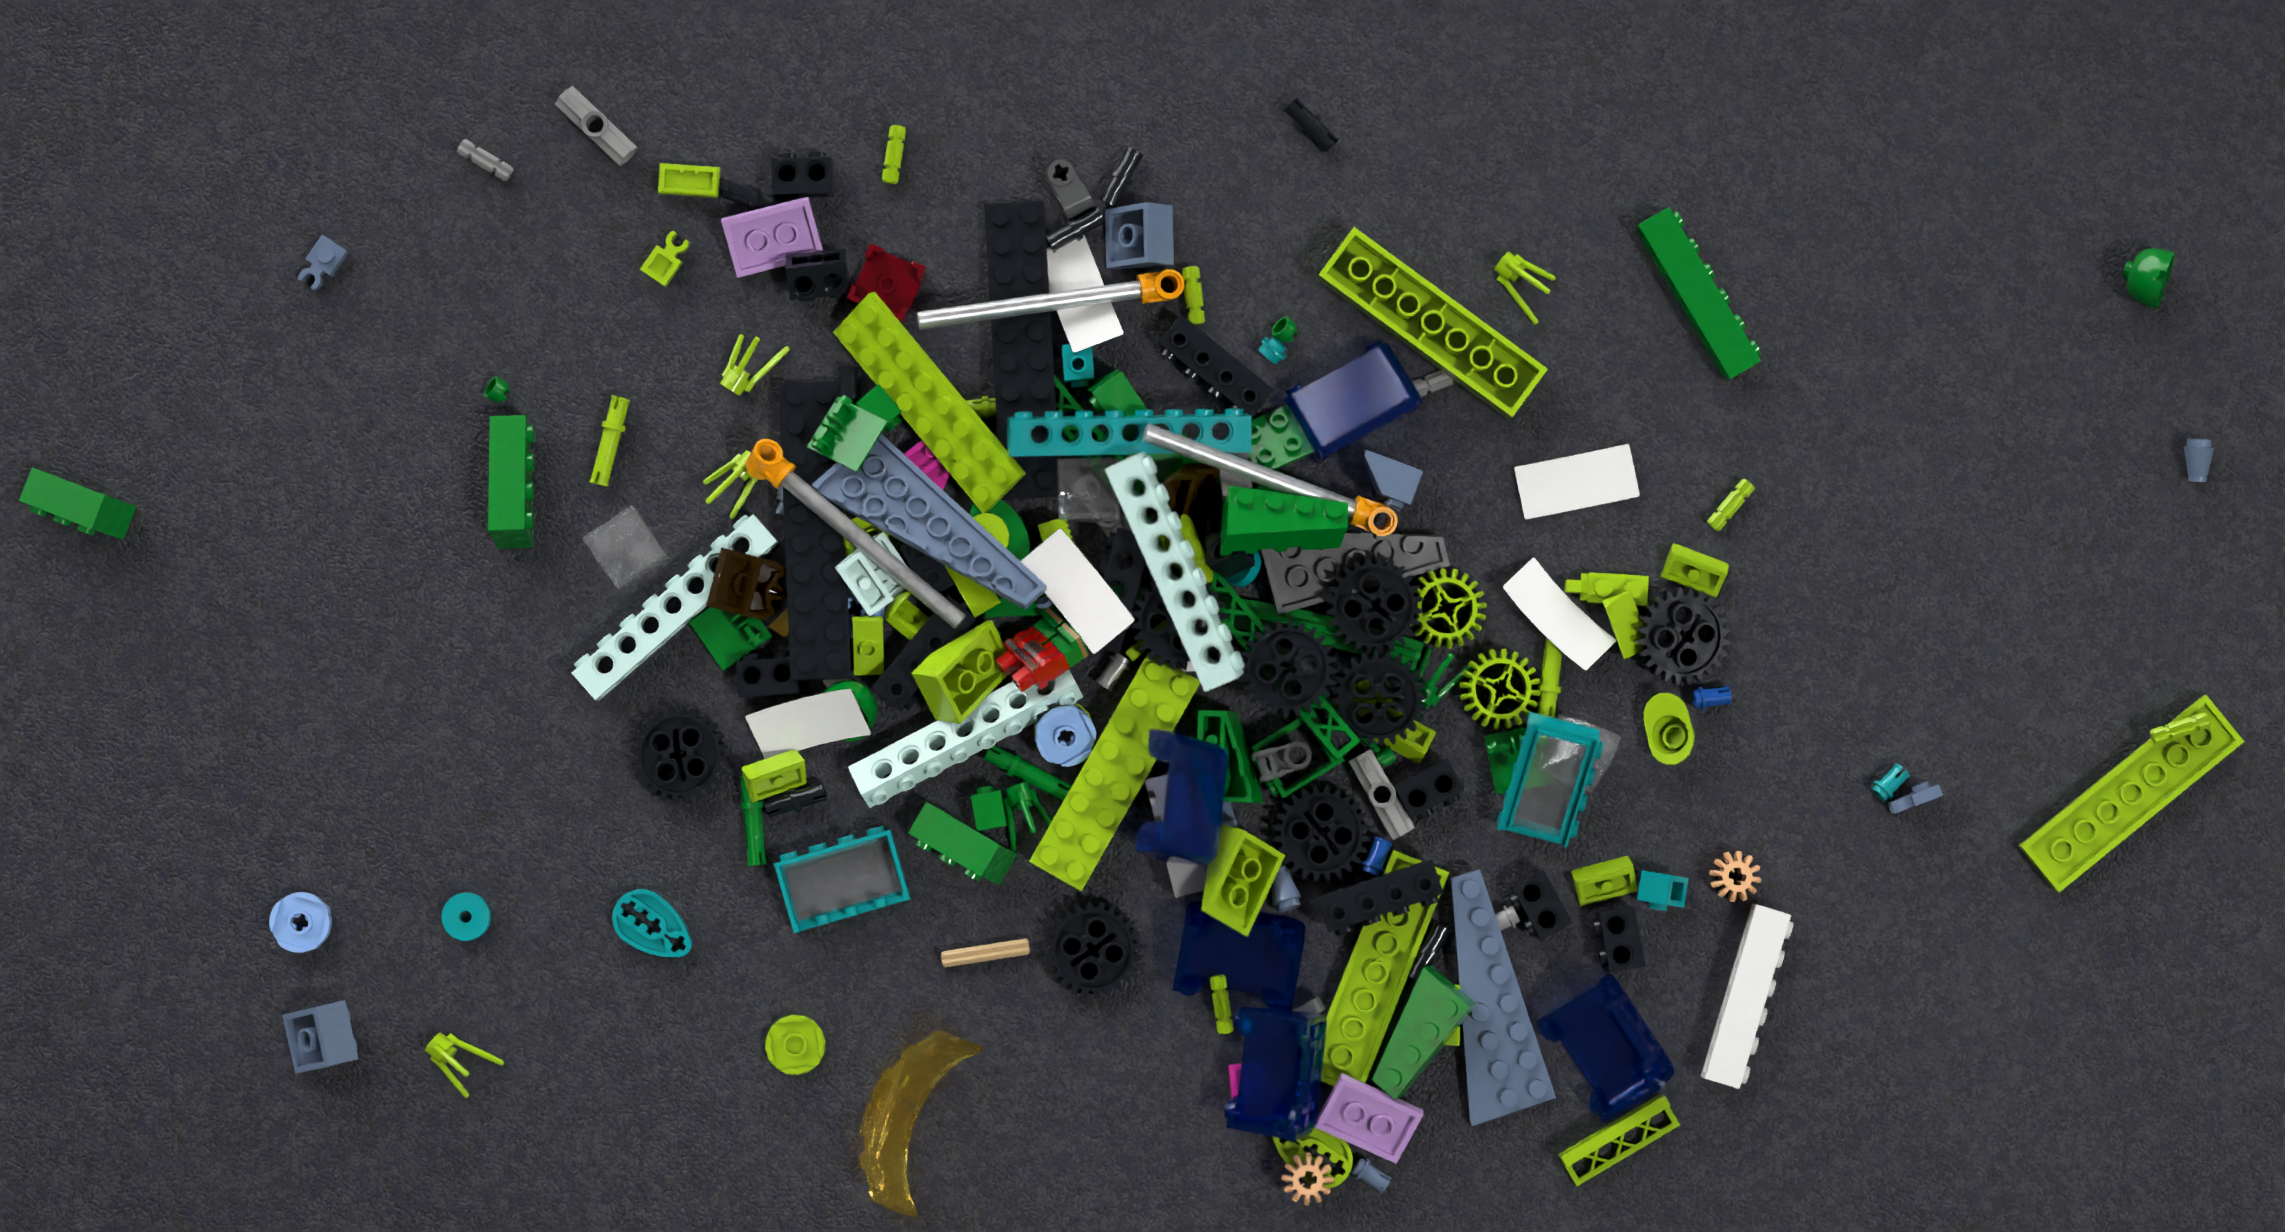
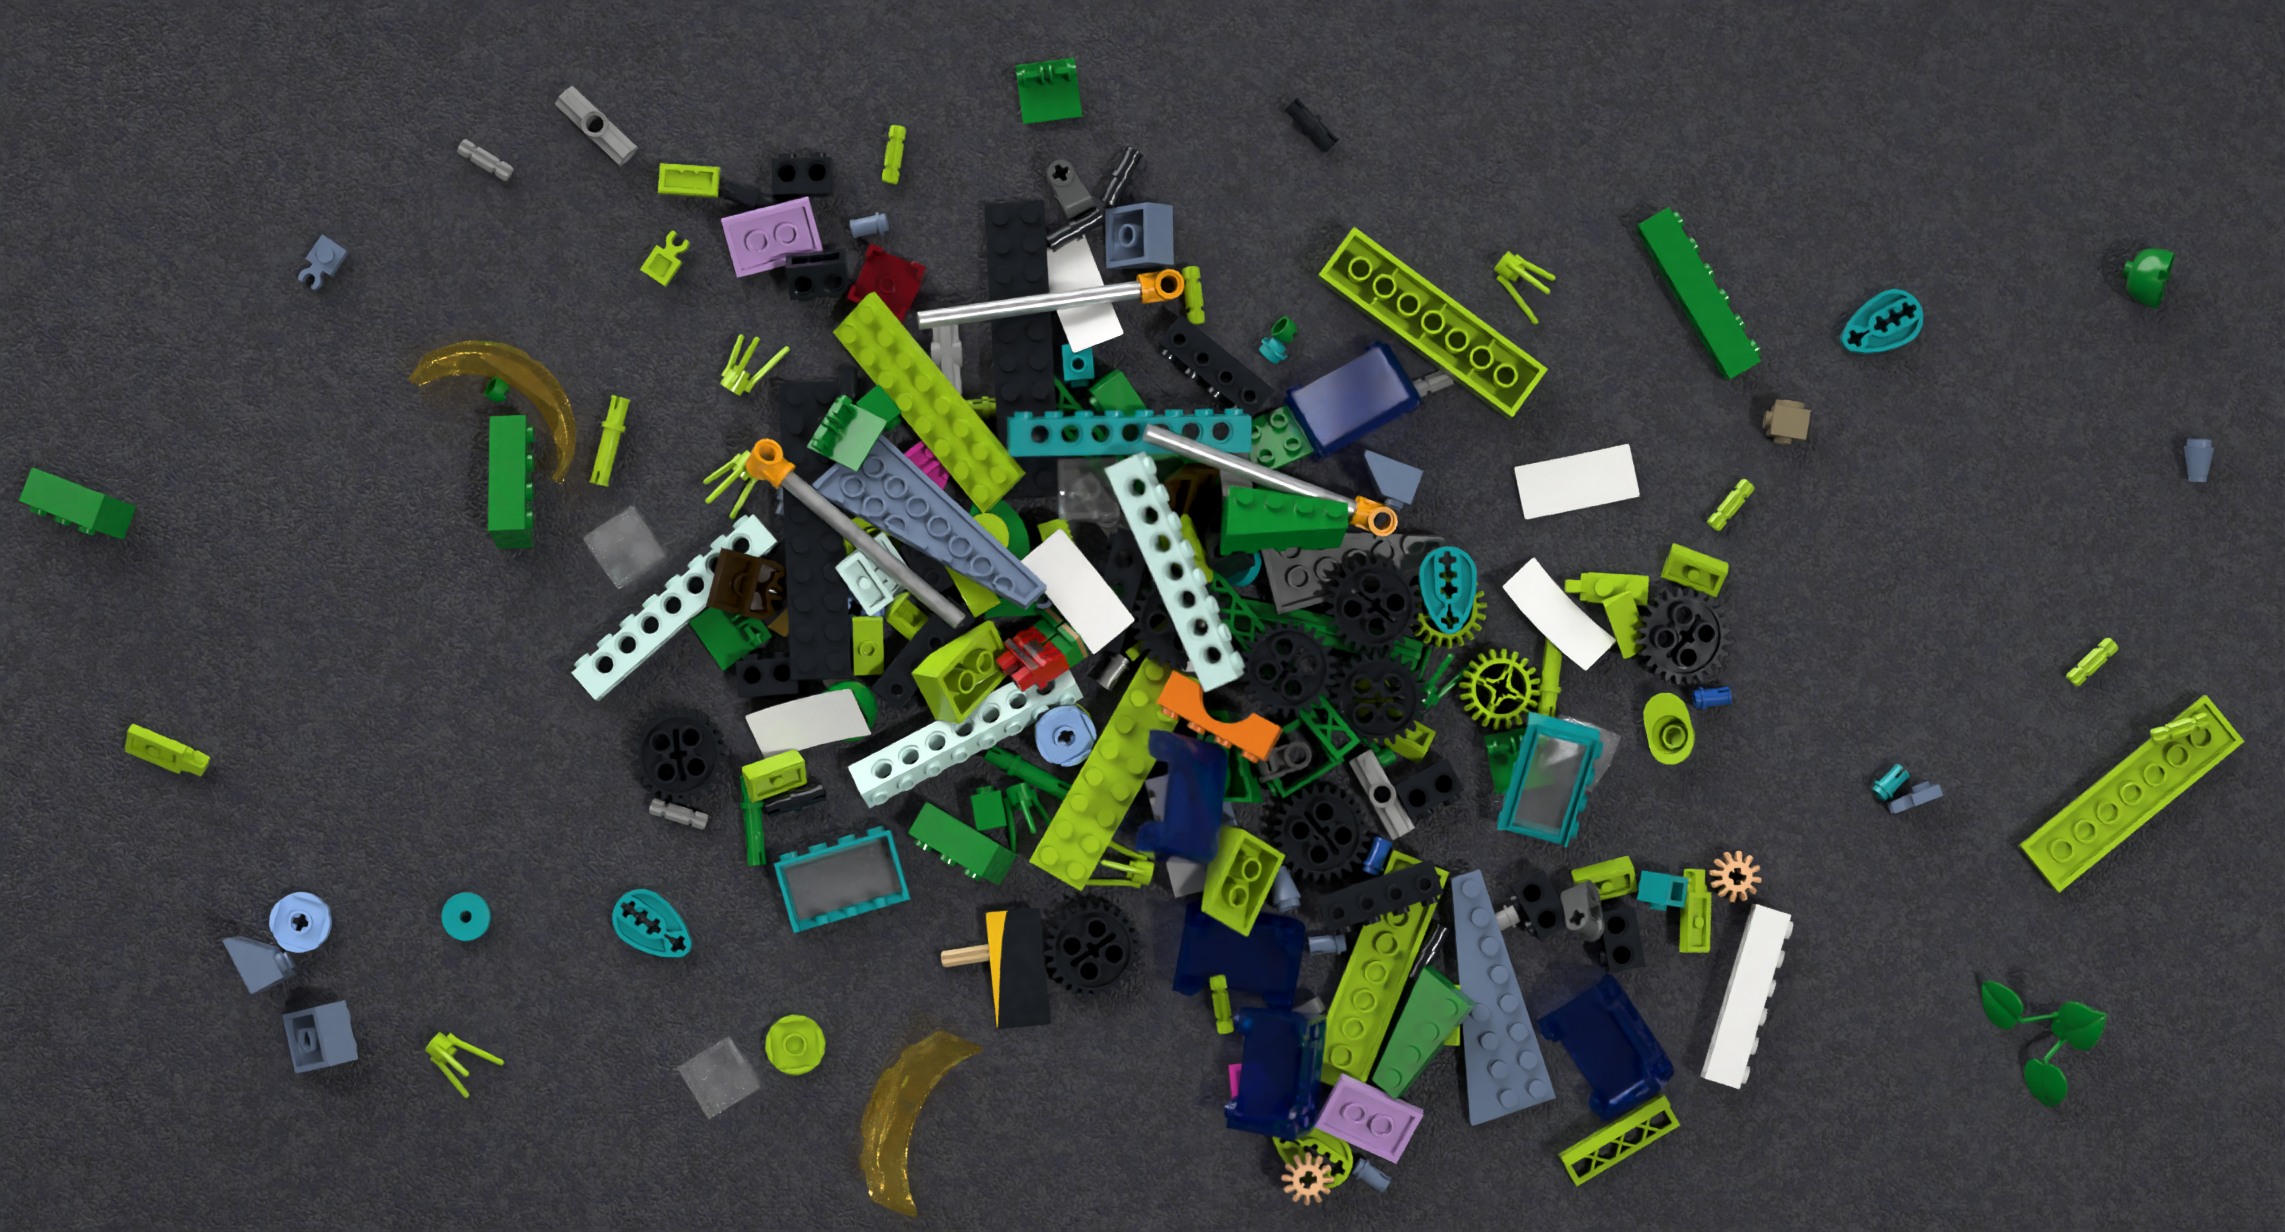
(164, 751): none -> lime hinge
(259, 963): none -> sand blue slope
(517, 370): none -> clear yellow windscreen
(678, 813): none -> light grey axle
(720, 1076): none -> clear slope
(869, 225): none -> sand blue pin
(947, 353): none -> light grey piece
(1018, 968): none -> black sticker
(1048, 91): none -> green hinge
(1139, 870): none -> lime plant
(1185, 699): none -> orange arch
(1327, 944): none -> sand blue pin
(1465, 584): none -> teal piece
(1583, 910): none -> dark grey piece
(1696, 914): none -> lime hinge
(1786, 422): none -> dark tan brick
(1894, 335): none -> teal piece
(2073, 1024): none -> green plant
(2092, 662): none -> lime axle

